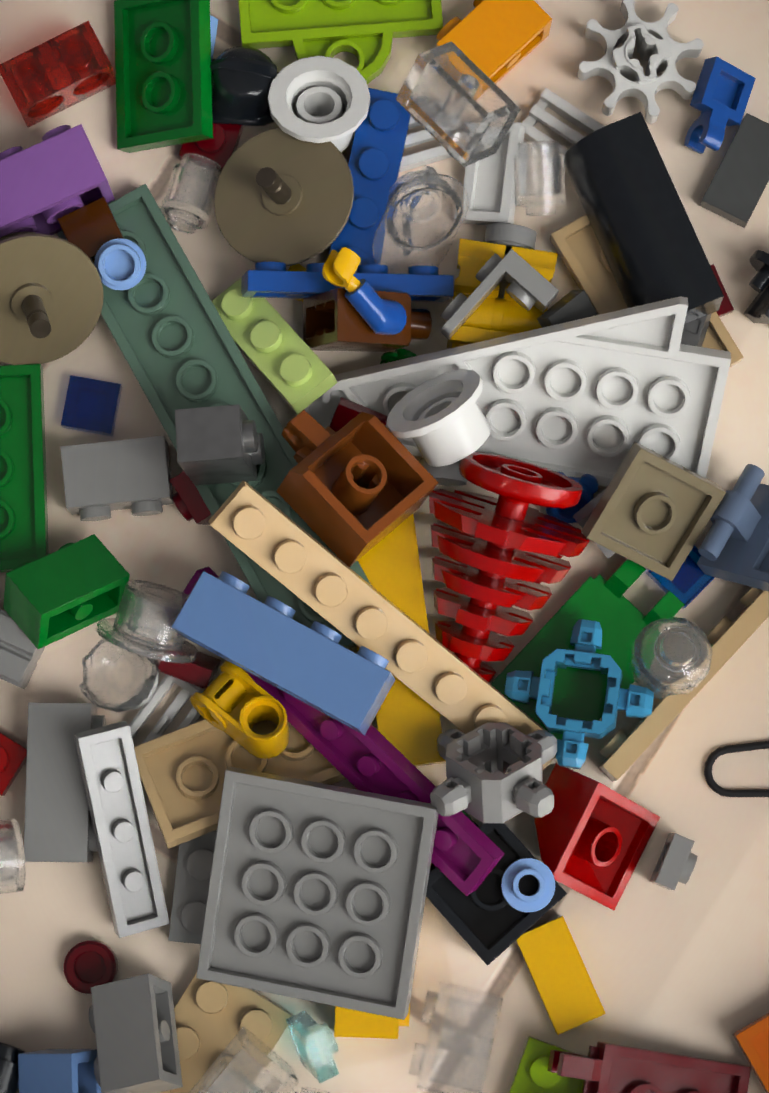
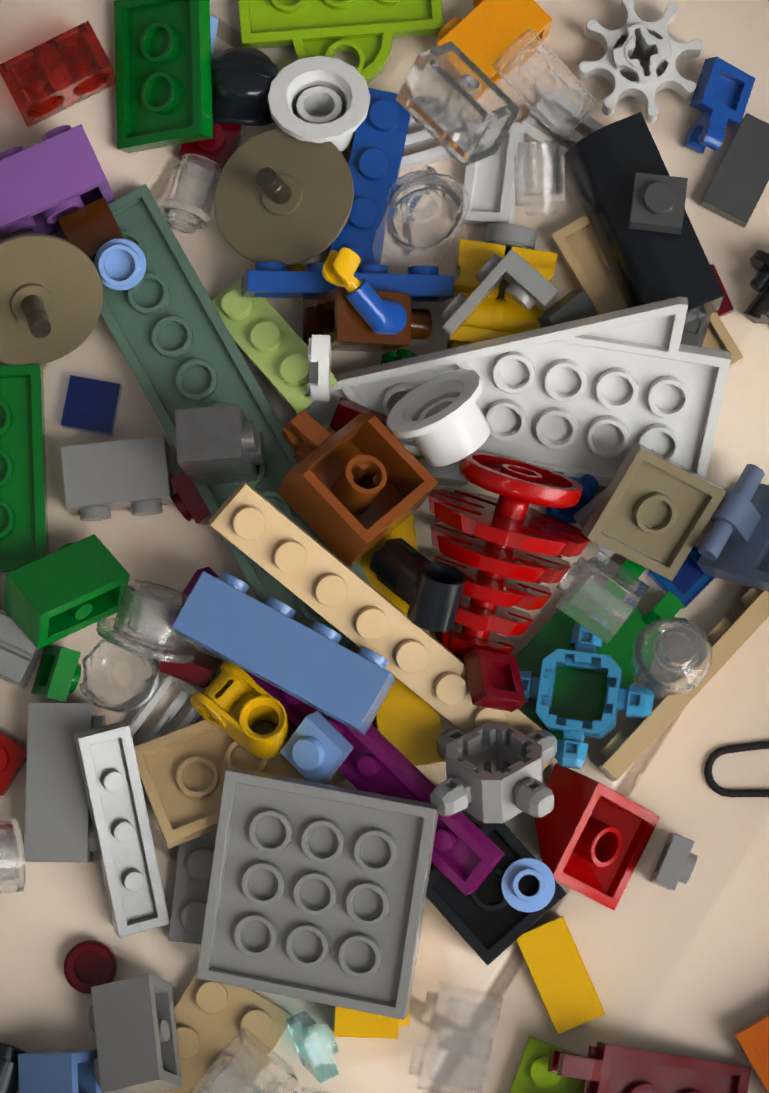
(57, 673): none -> green plate
(316, 749): none -> light blue plate
(319, 367): none -> white tile
(428, 587): none -> black piece
(494, 680): none -> dark red tile
(545, 84): none -> clear plate
(600, 595): none -> clear brick
(658, 203): none -> dark grey plate

